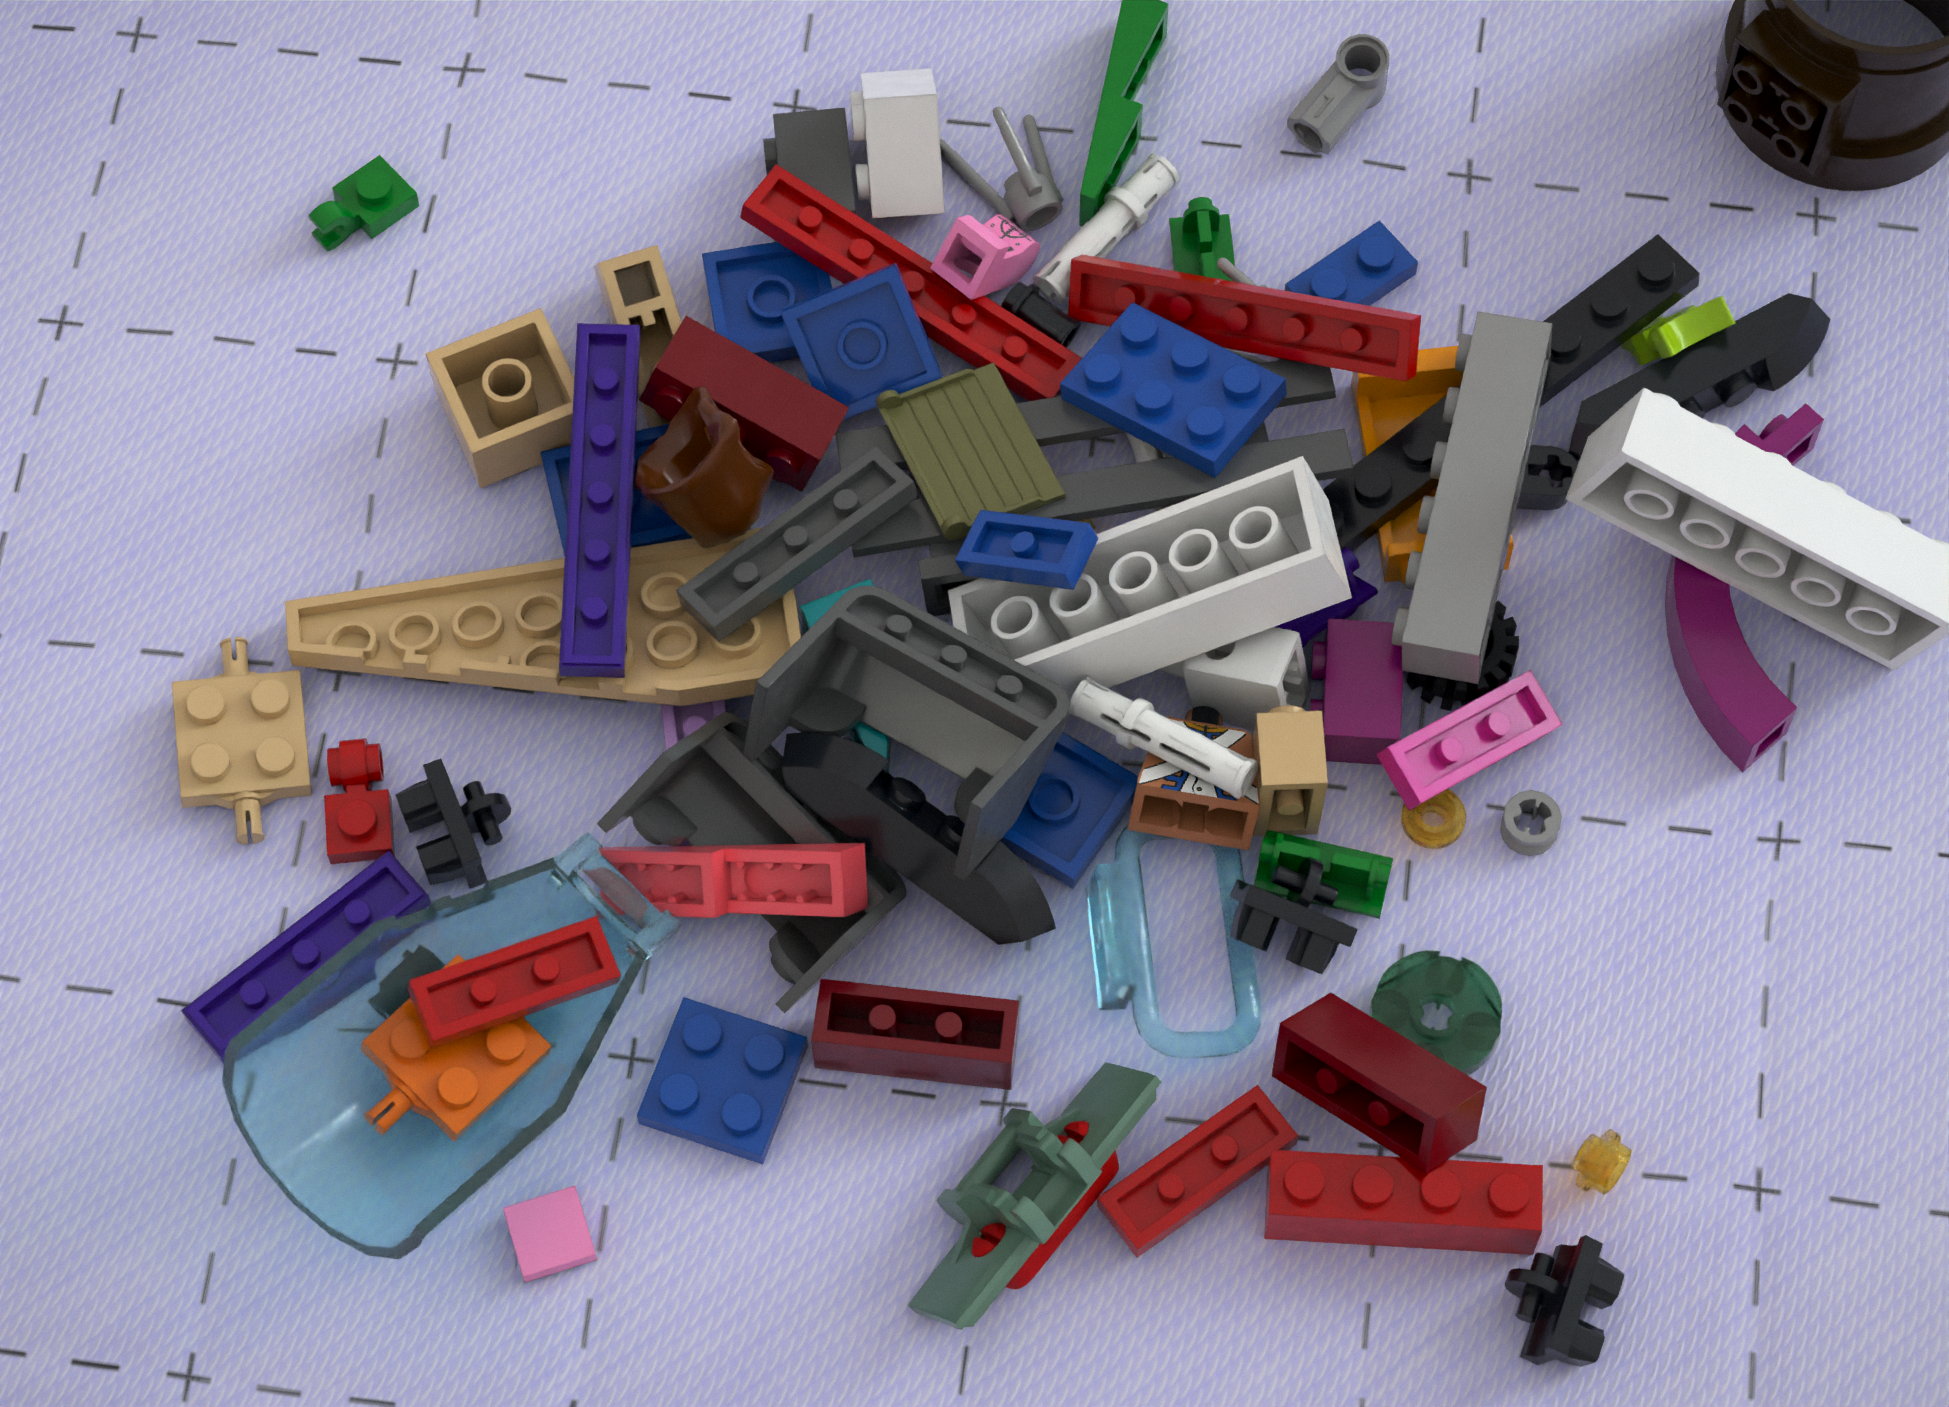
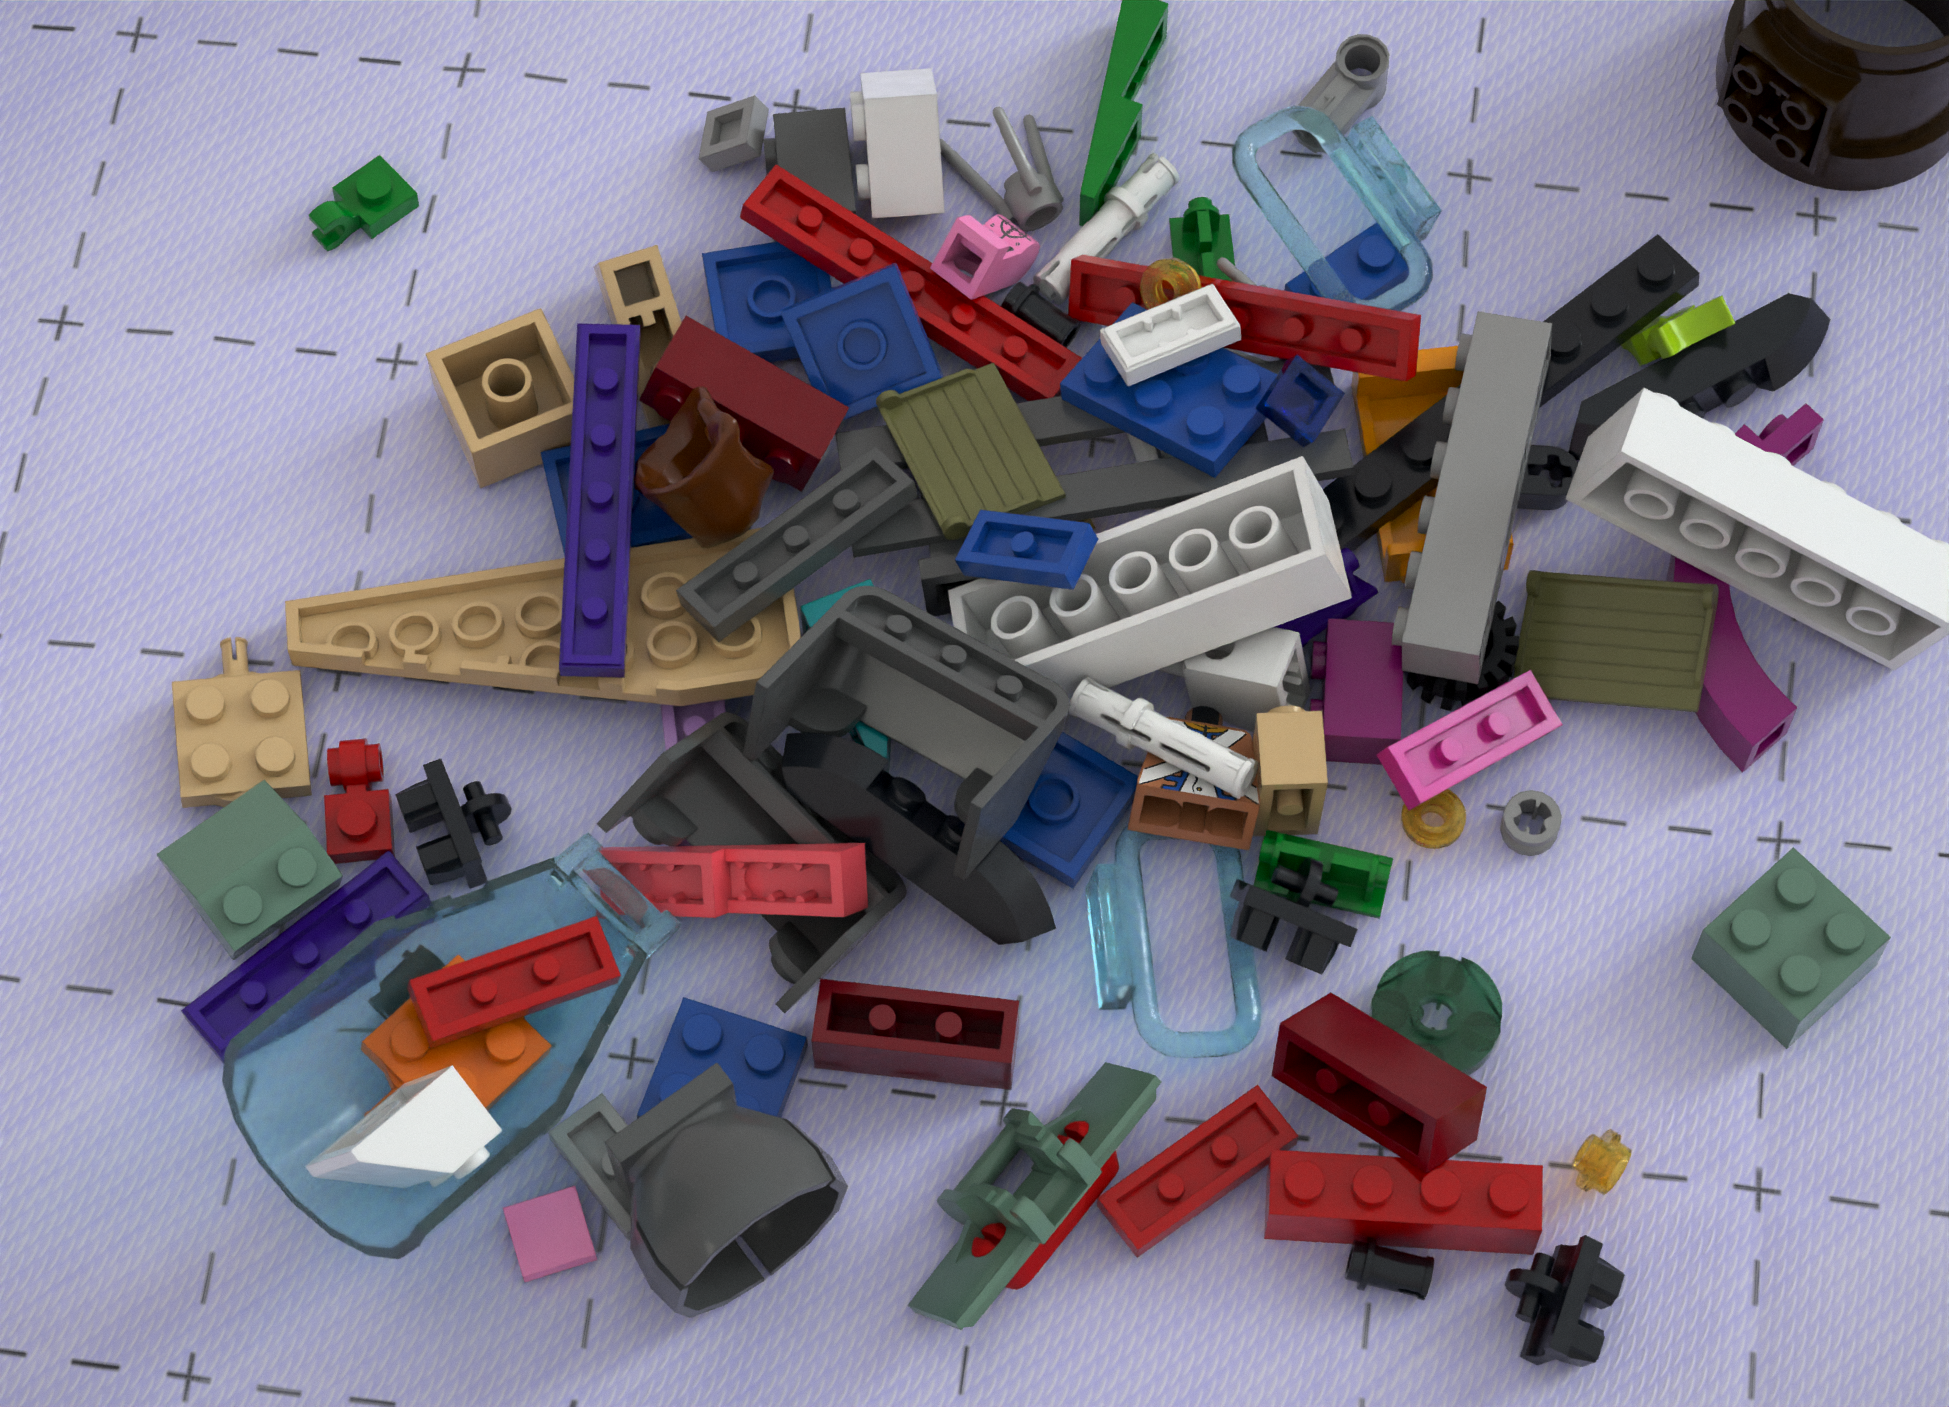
(250, 868): none -> sand green slope
(413, 1136): none -> white slope
(583, 1146): none -> light grey plate
(715, 1172): none -> dark grey plate
(733, 133): none -> light grey plate
(1170, 334): none -> white plate
(1176, 272): none -> clear yellow plate
(1300, 400): none -> clear blue plate
(1377, 177): none -> clear light blue bar
(1389, 1269): none -> black pin
(1617, 639): none -> olive piece
(1790, 947): none -> sand green brick

